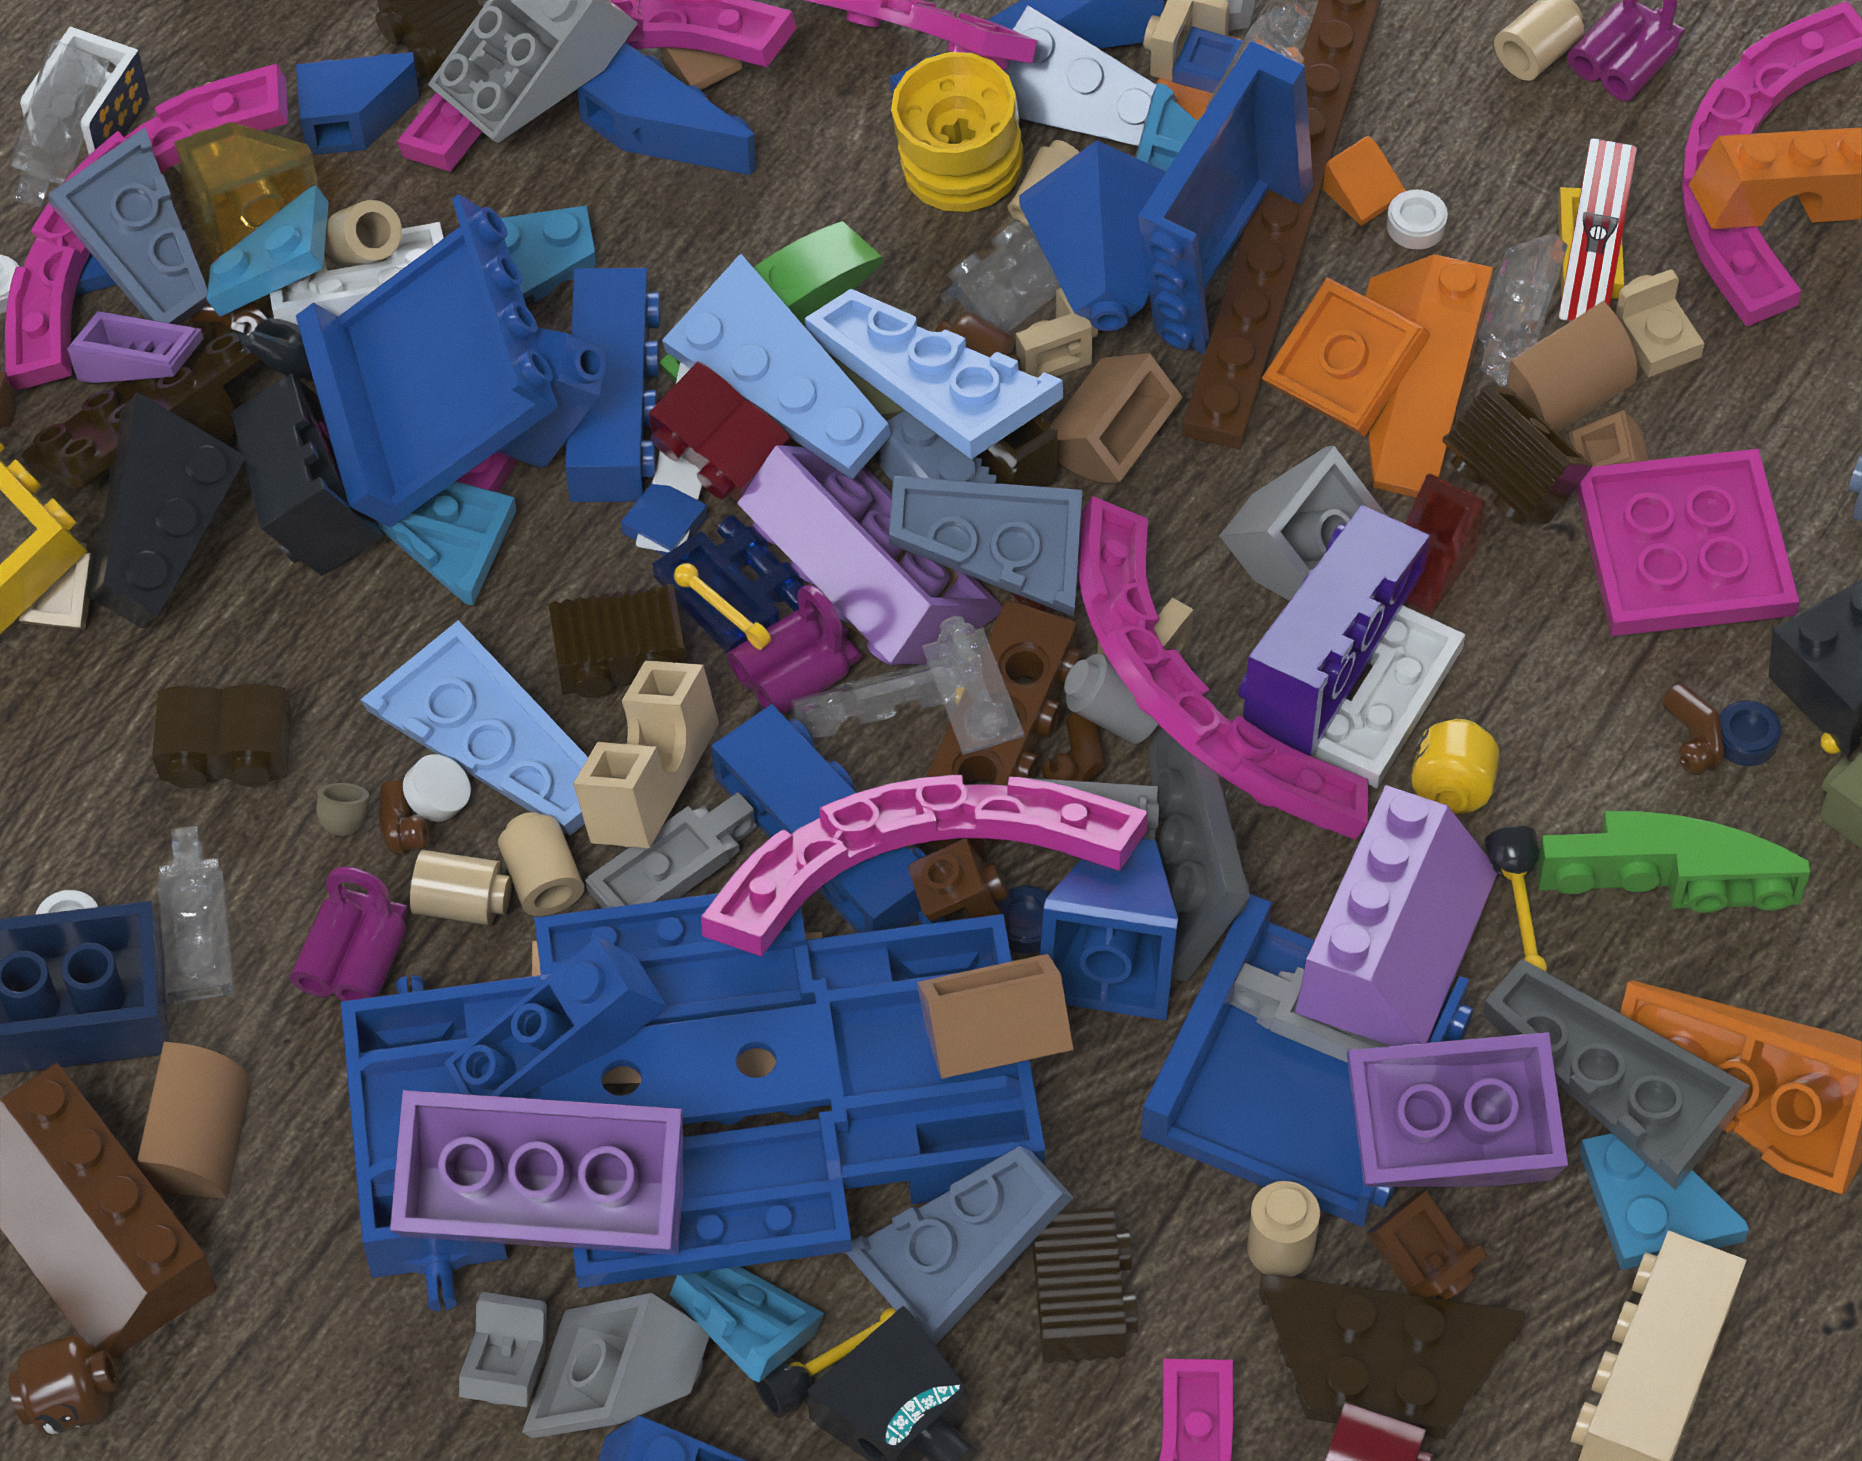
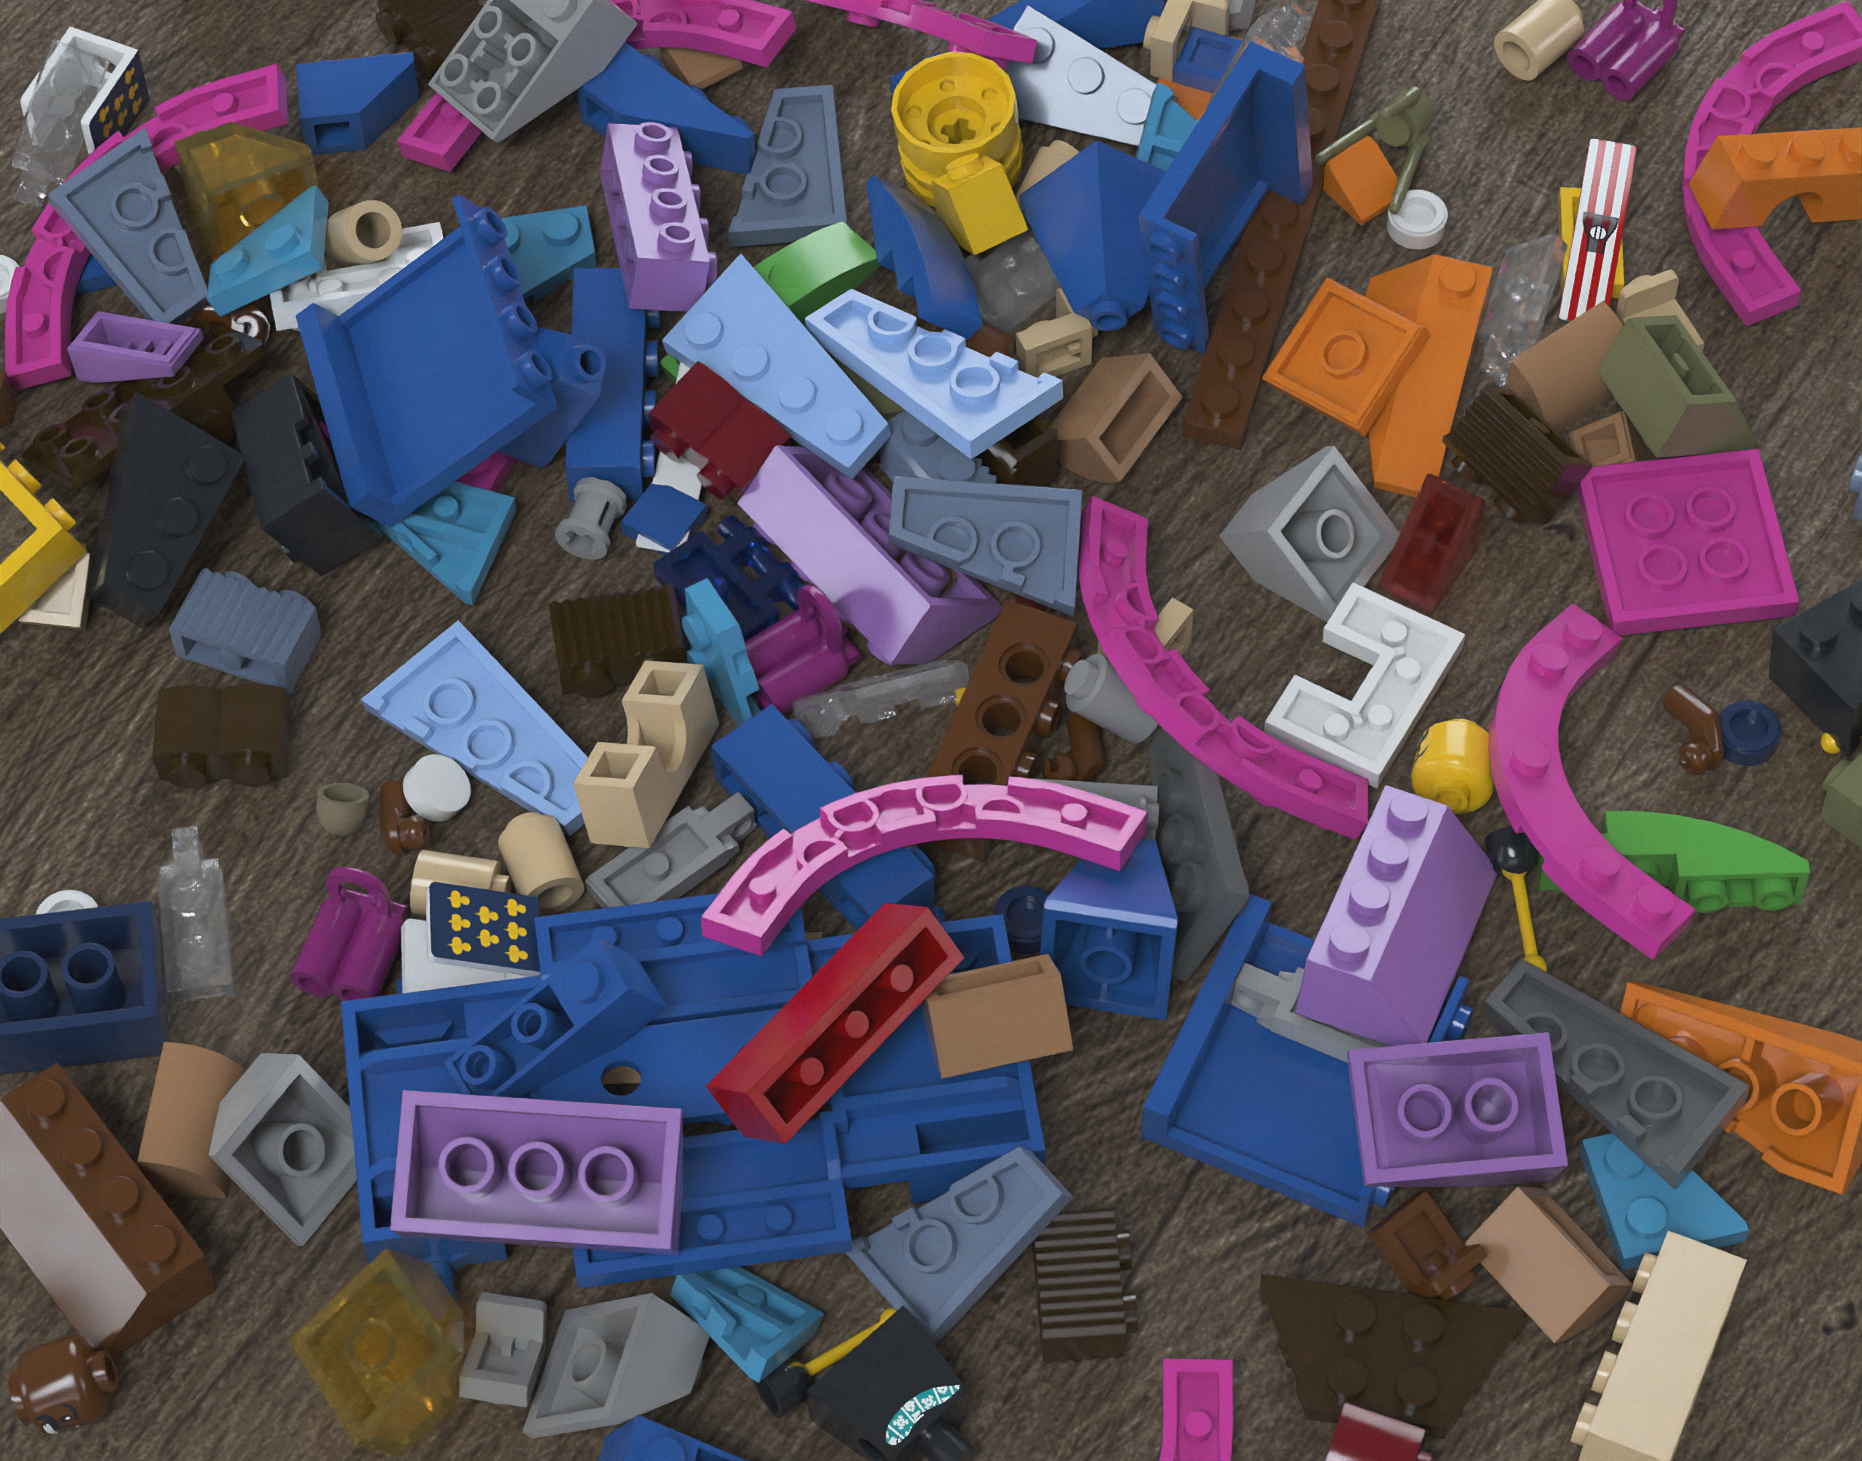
(246, 629): none -> sand blue brick
(280, 347): black hand -> none
(286, 1143): none -> light grey slope
(386, 1352): none -> clear yellow slope
(469, 938): none -> piece
(591, 518): none -> light grey bush
(656, 217): none -> medium lavender brick
(687, 576): yellow hinge -> none
(720, 647): none -> dark azure wing
(795, 172): none -> sand blue wing
(835, 1022): none -> red brick
(925, 257): none -> blue slope
(959, 879): reddish brown bracket -> none
(971, 686): clear hinge -> none
(977, 203): none -> yellow slope
(1283, 1229): tan brick -> none
(1331, 628): wedge -> none
(1398, 124): none -> olive plant
(1540, 801): none -> dark pink plate
(1548, 1264): none -> medium nougat brick
(1672, 390): none -> olive slope

